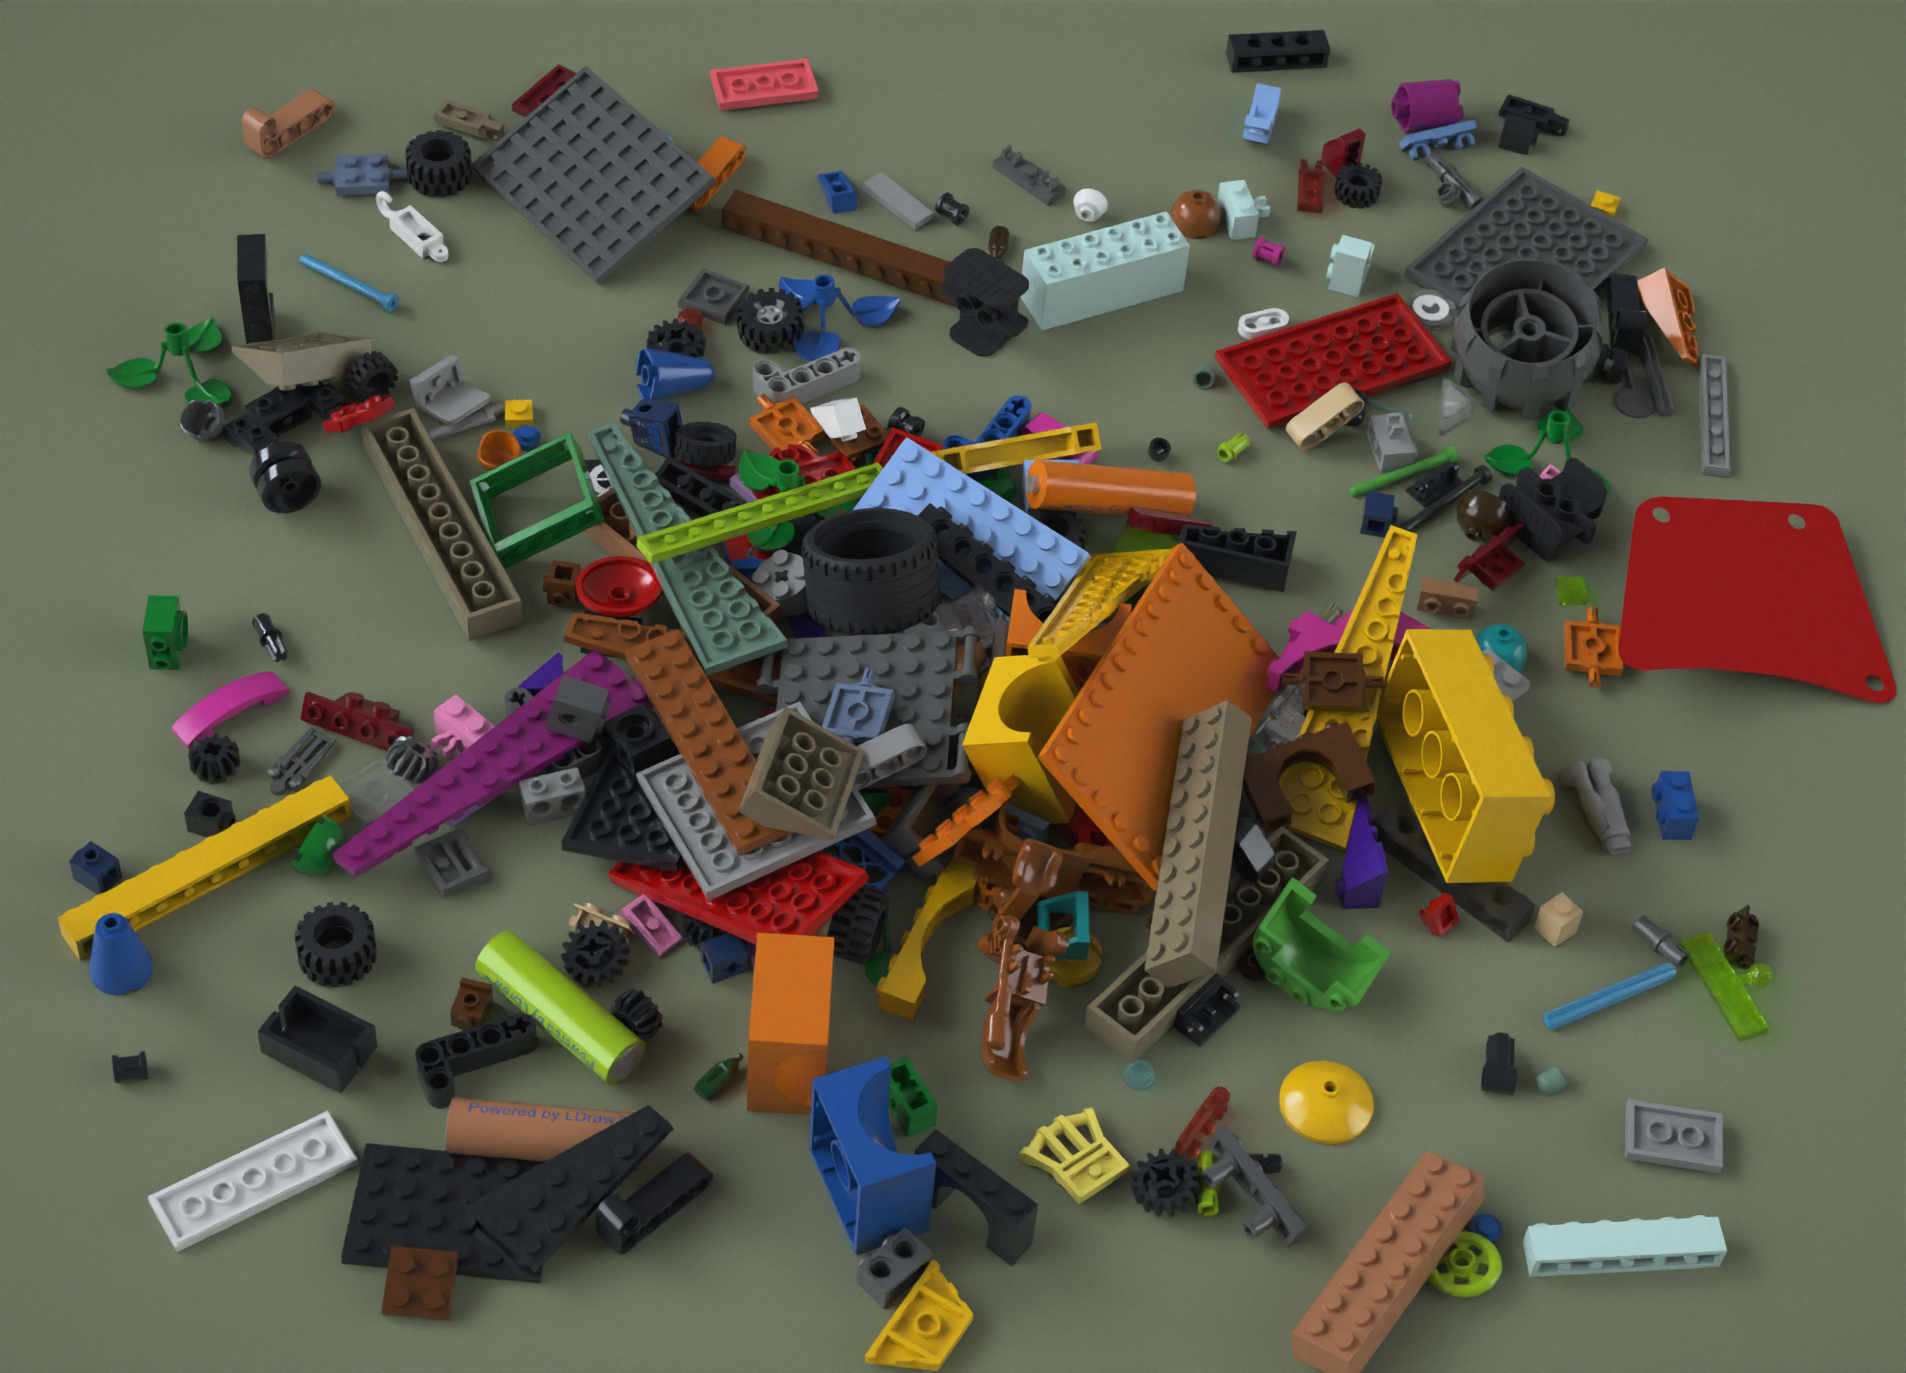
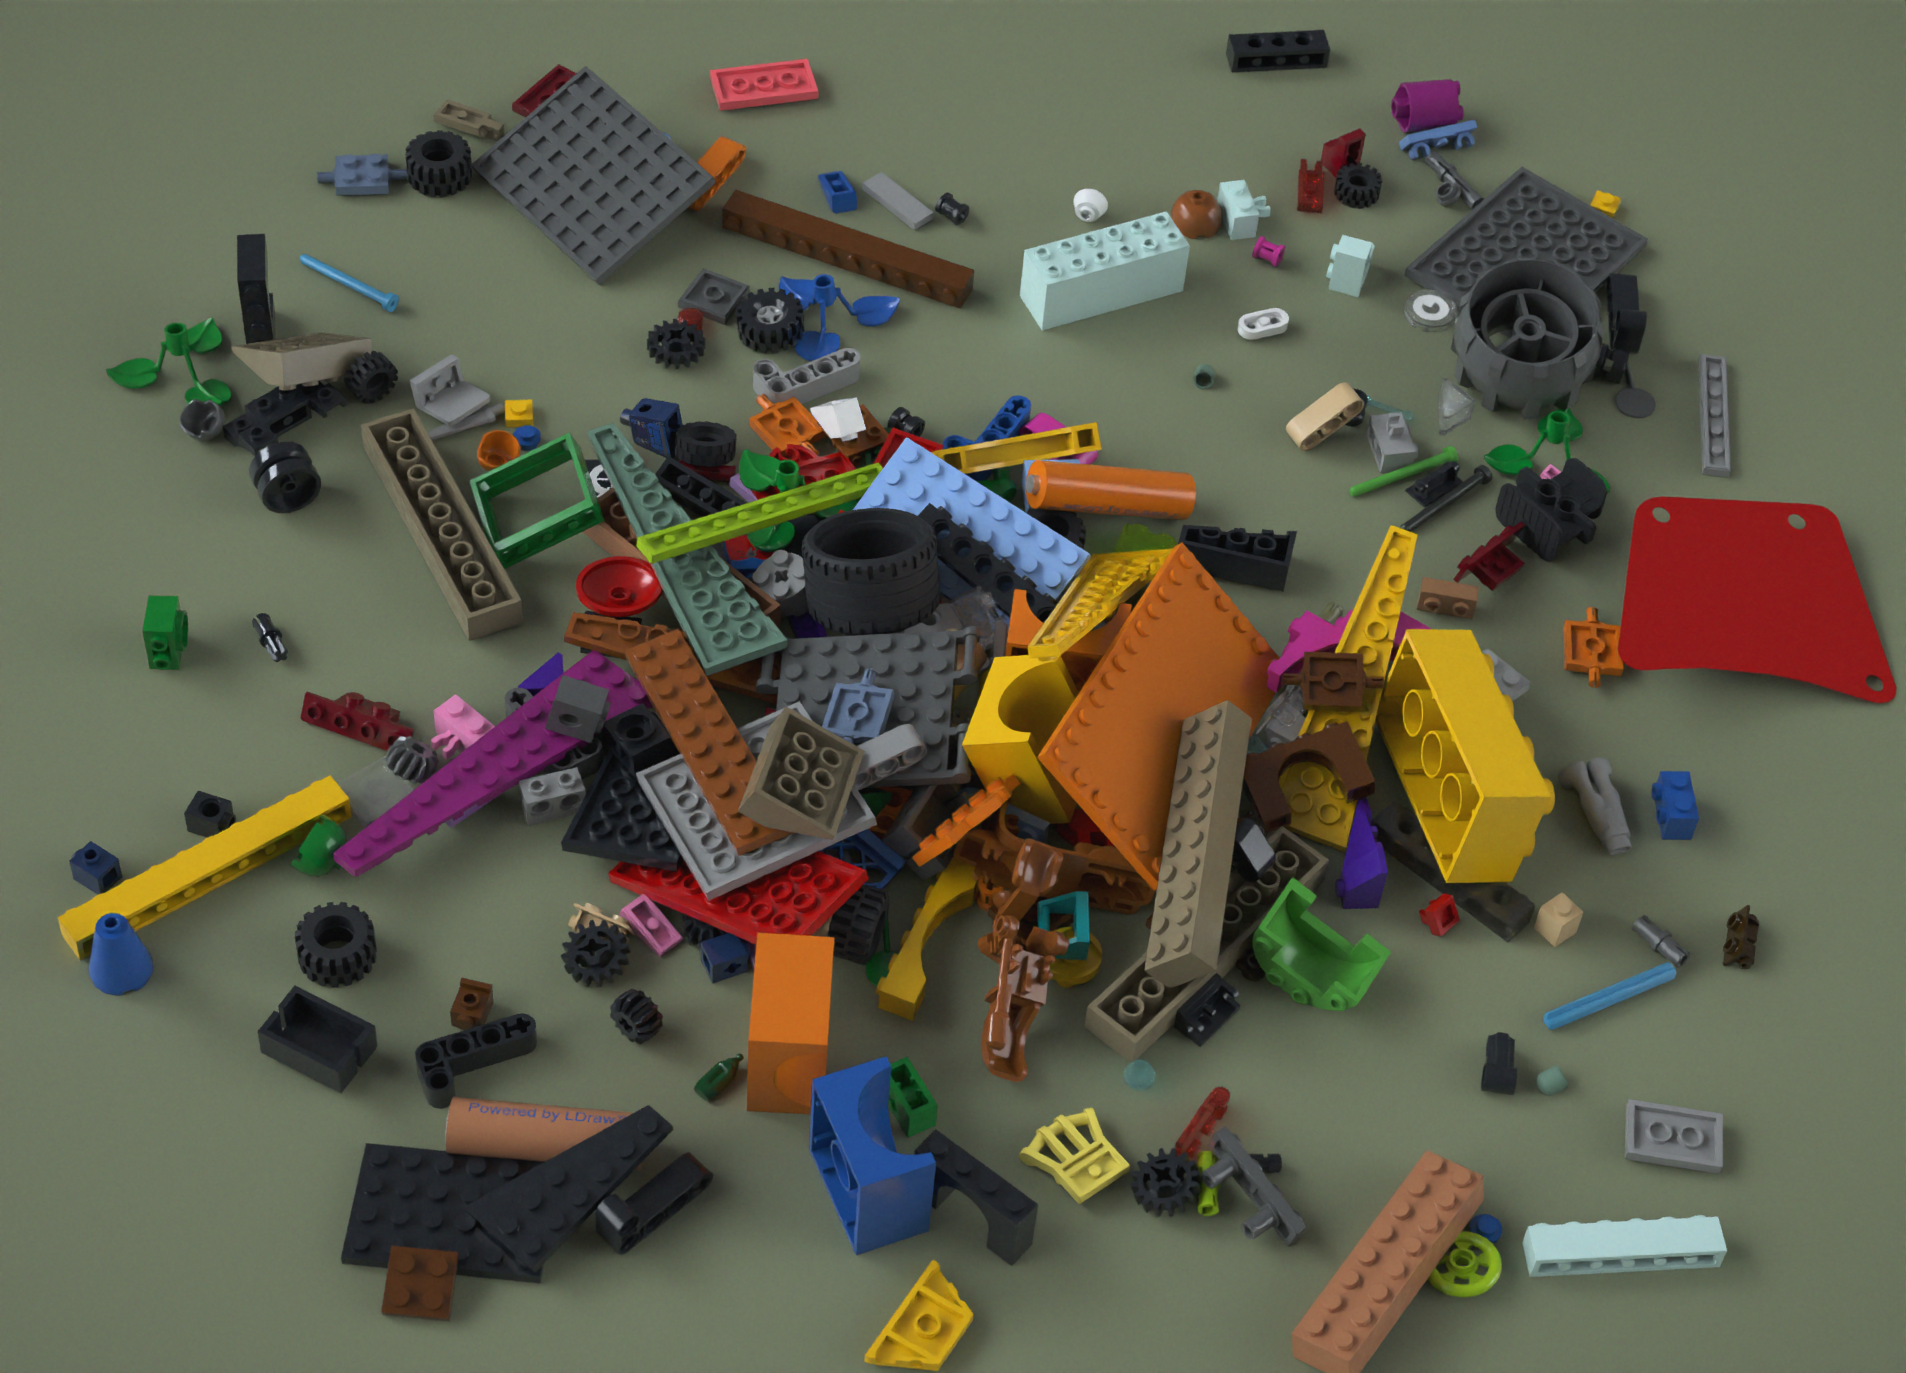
(130, 1067): black bush -> none
(214, 758): black gear -> none
(226, 703): dark pink slope -> none
(252, 1181): white tile -> none
(273, 133): nougat beam -> none
(278, 786): dark grey piece -> none
(354, 414): red plate -> none
(410, 225): white piece -> none
(445, 867): dark grey plate -> none
(560, 1007): lime piece -> none
(561, 584): reddish brown brick -> none
(670, 374): blue cone -> none
(900, 1271): dark grey brick -> none
(987, 301): black piece -> none
(998, 241): dark brown piece -> none
(1029, 176): dark grey plate -> none
(1155, 446): black hinge -> none
(1162, 521): dark red piece -> none
(1229, 450): lime pin -> none
(1262, 113): light blue arch -> none
(1323, 1114): yellow dish -> none
(1363, 345): red plate -> none
(1378, 514): dark blue brick -> none
(1482, 515): dark brown cylinder -> none
(1505, 643): teal cylinder -> none
(1518, 134): black brick -> none
(1544, 115): black hinge -> none
(1571, 590): clear neon green plate -> none
(1655, 376): dark grey axle -> none
(1671, 307): orange wedge -> none
(1728, 988): clear neon green plate -> none

